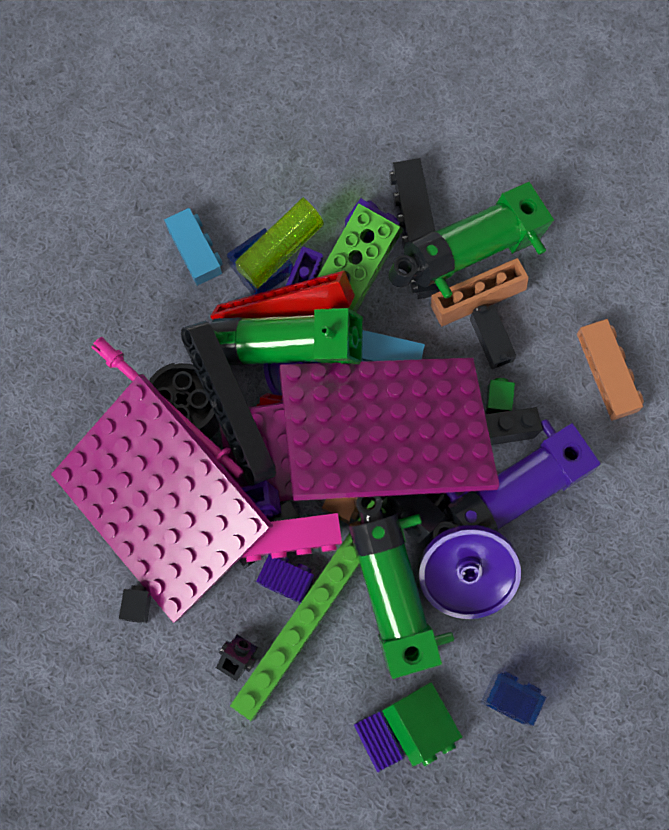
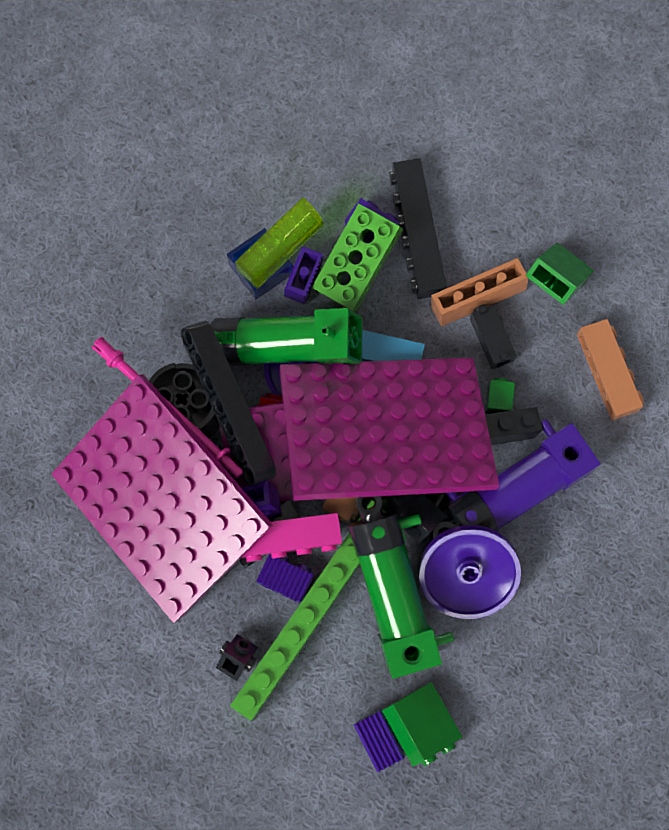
(135, 604): black brick -> none
(194, 246): dark azure brick -> none
(298, 299): red slope -> none
(512, 223): green piece -> none
(514, 699): clear blue brick -> none
(559, 273): none -> green brick

